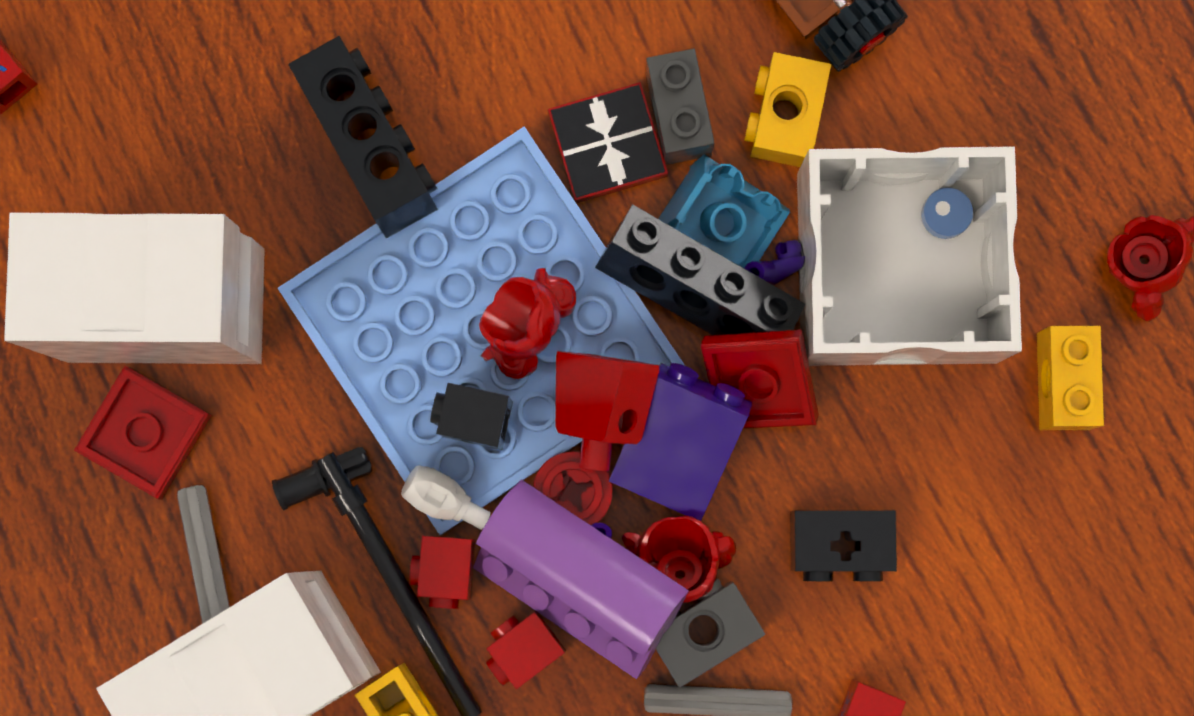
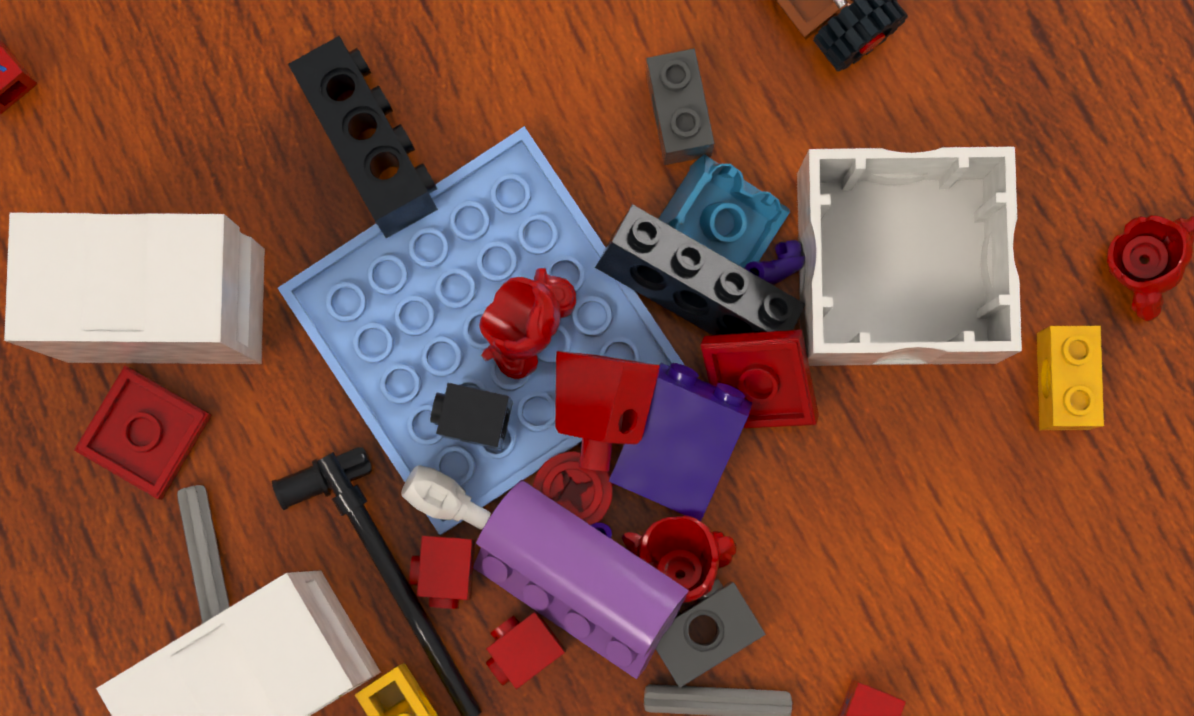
(608, 142): black tile -> none
(795, 81): yellow brick -> none
(872, 536): black brick -> none
(947, 213): medium blue tile -> none

